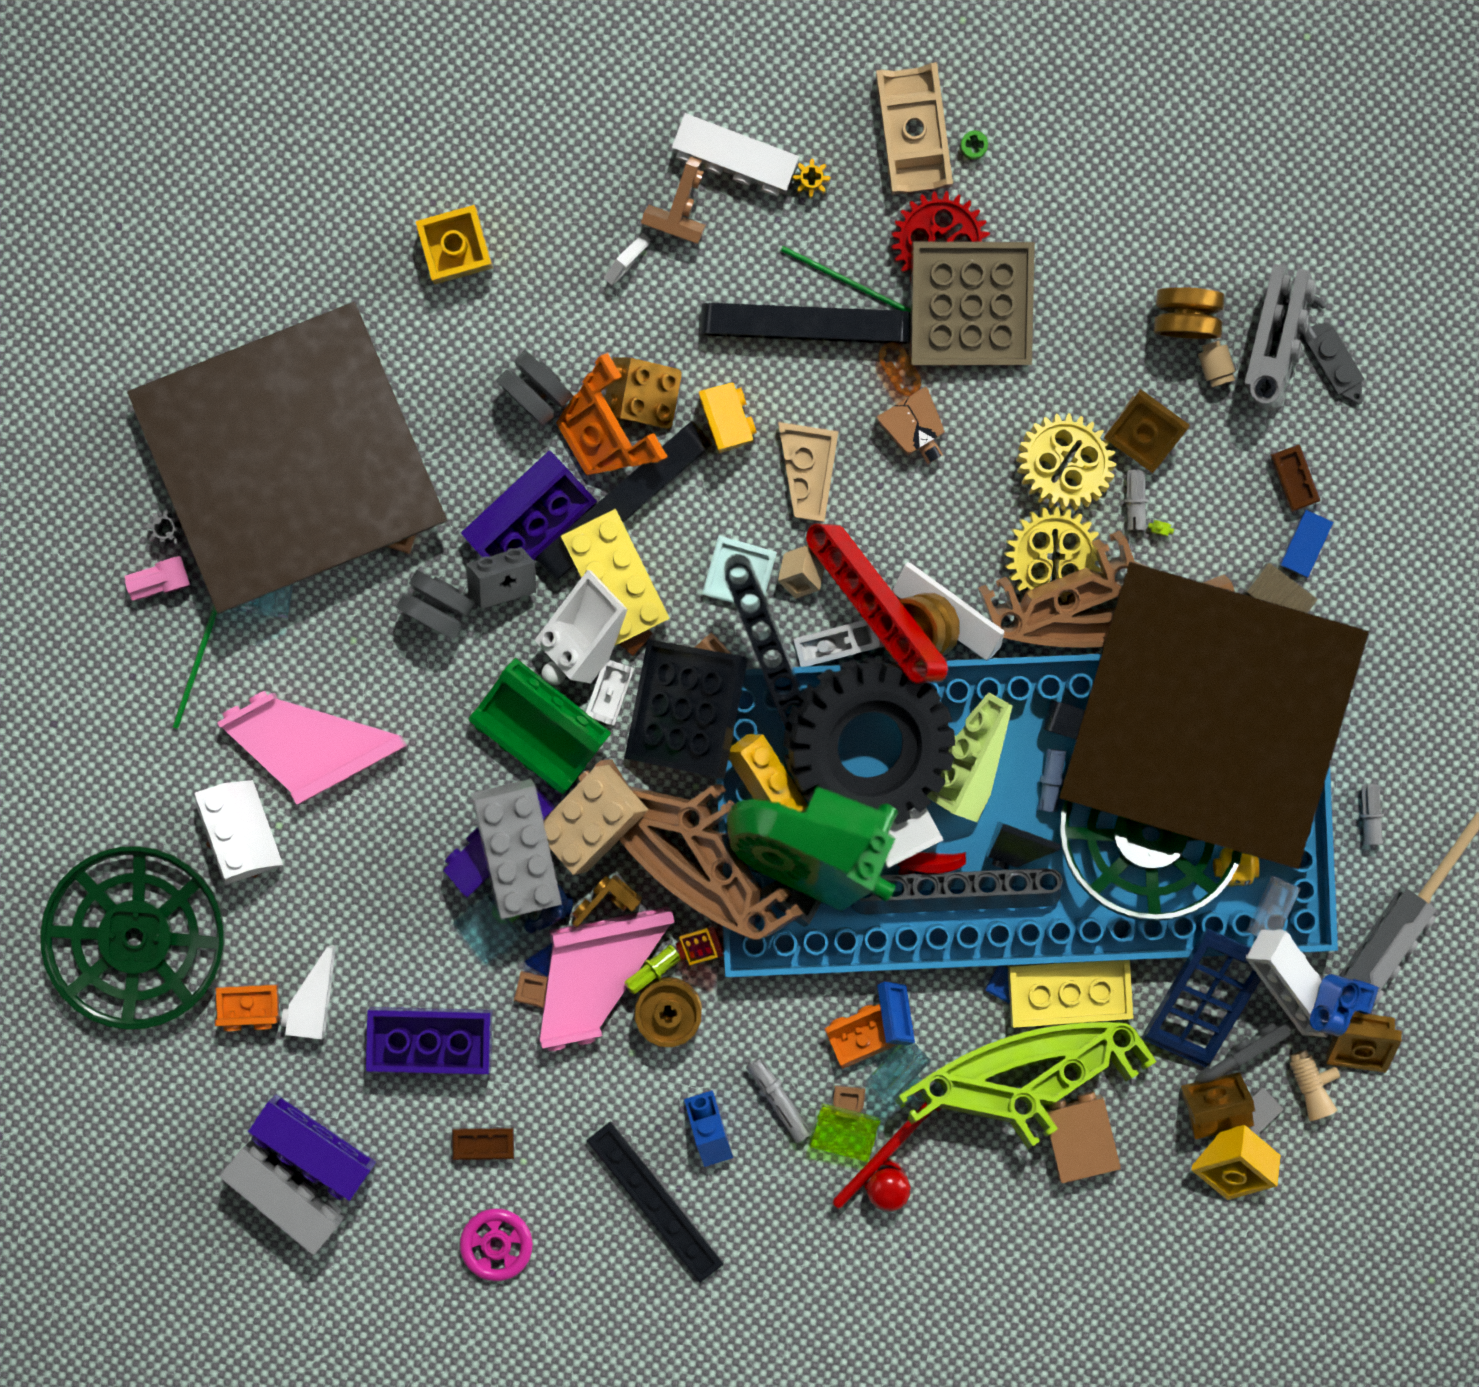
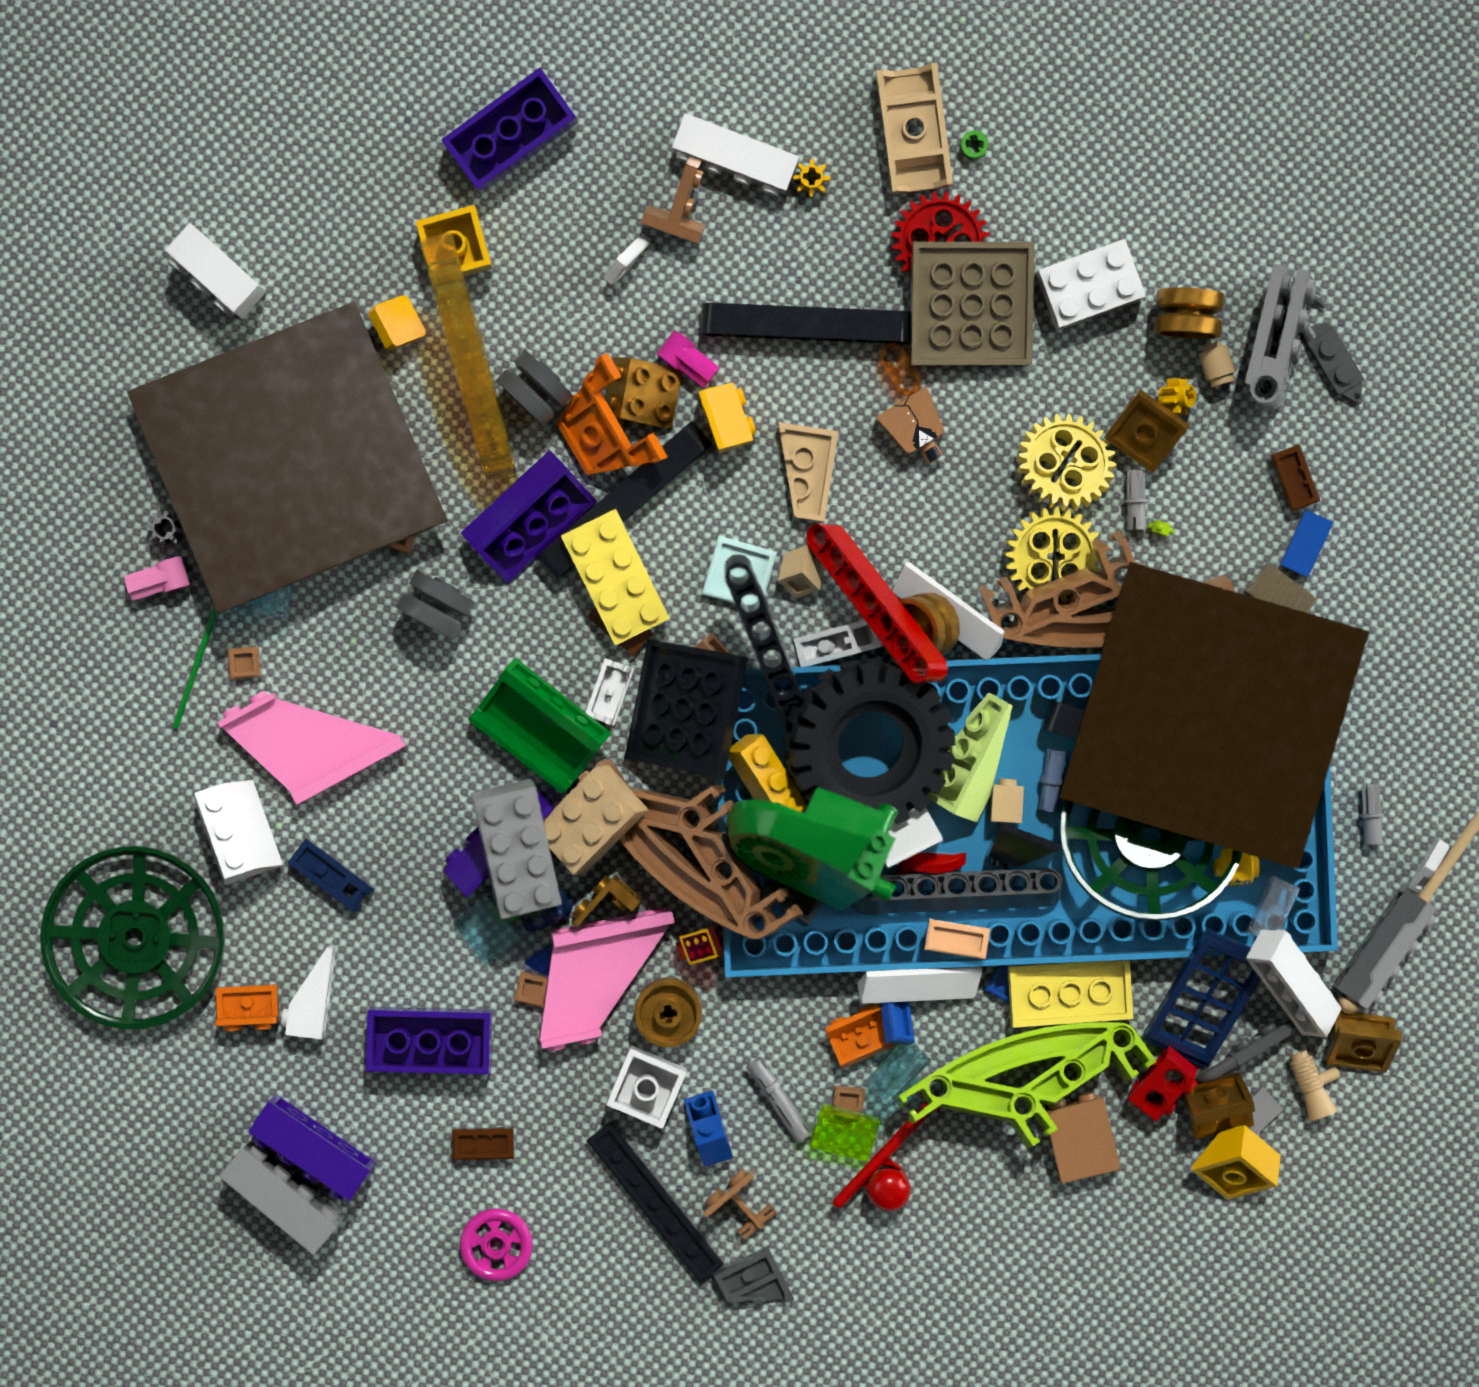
(214, 272): none -> white brick
(244, 662): none -> medium nougat tile
(330, 874): none -> dark blue plate
(396, 322): none -> yellow piece
(469, 357): none -> clear yellow piece
(501, 577): dark grey brick -> none
(509, 130): none -> dark purple brick
(581, 632): white slope -> none
(646, 1086): none -> white brick
(653, 969): lime axle -> none
(682, 355): none -> dark pink piece
(736, 1182): none -> medium nougat plate
(753, 1279): none -> dark grey wing
(844, 279): green piece -> none
(919, 984): none -> white slope
(957, 939): none -> light nougat tile
(1006, 801): none -> tan brick
(1090, 284): none -> white brick
(1157, 1080): none -> red brick
(1177, 395): none -> yellow gear
(1337, 1002): blue piece -> none
(1428, 865): none -> white tile

